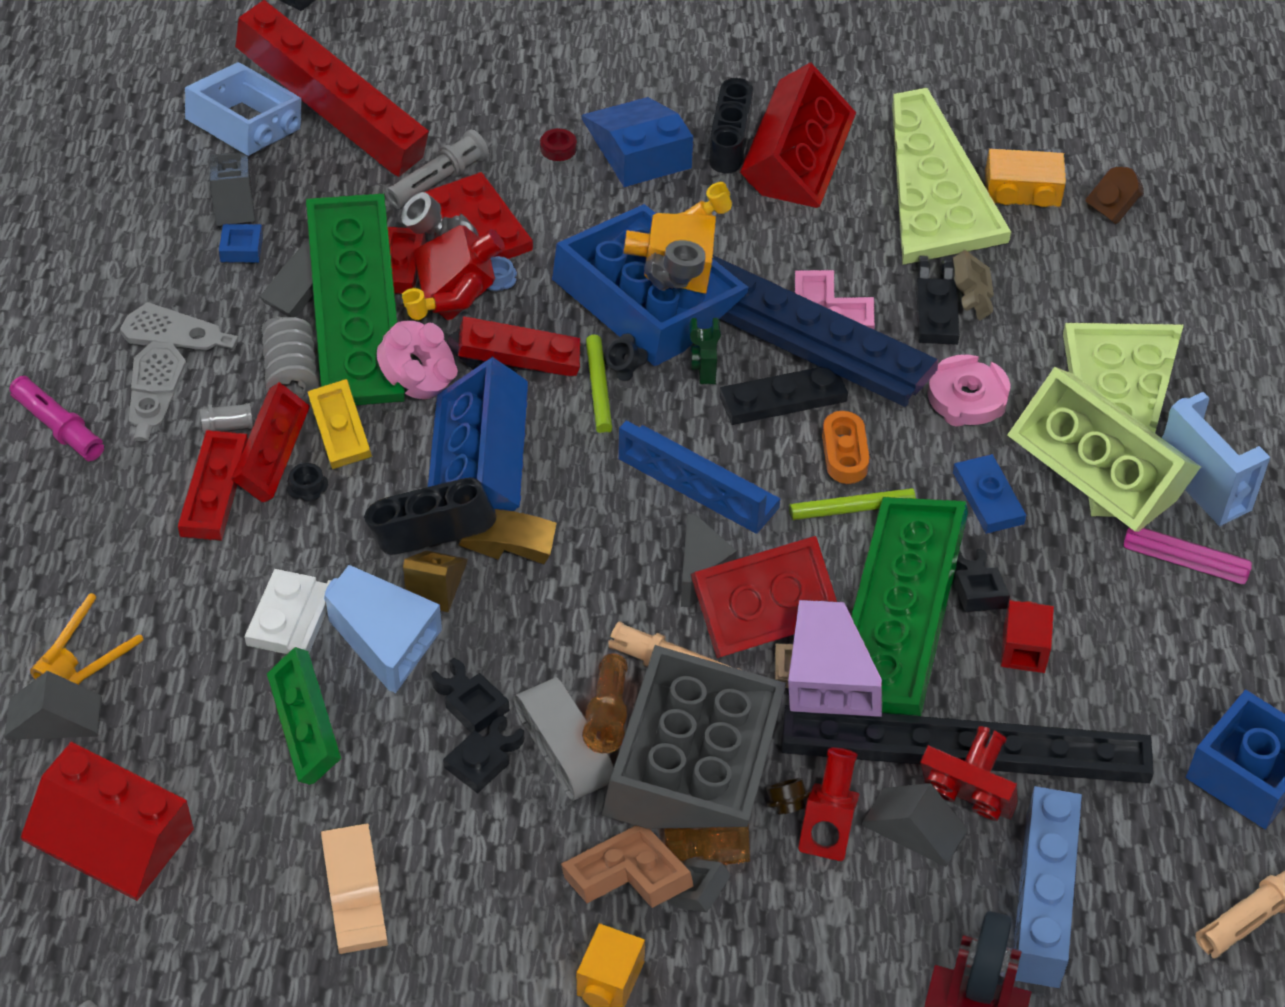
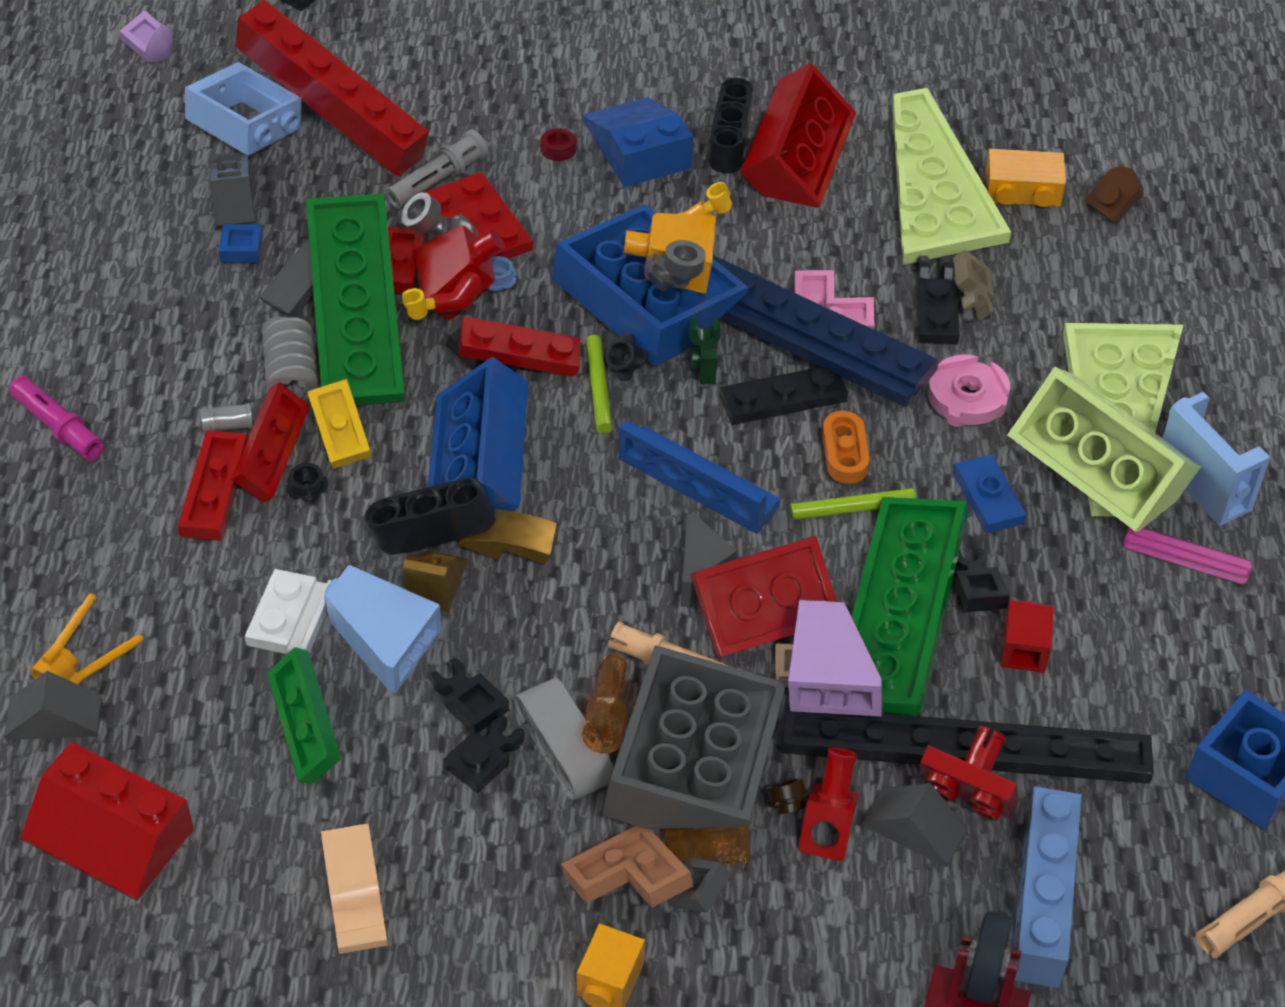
(148, 38): none -> lavender plate
(154, 393): light grey piece -> none
(165, 325): light grey piece -> none
(429, 346): bright pink plate -> none

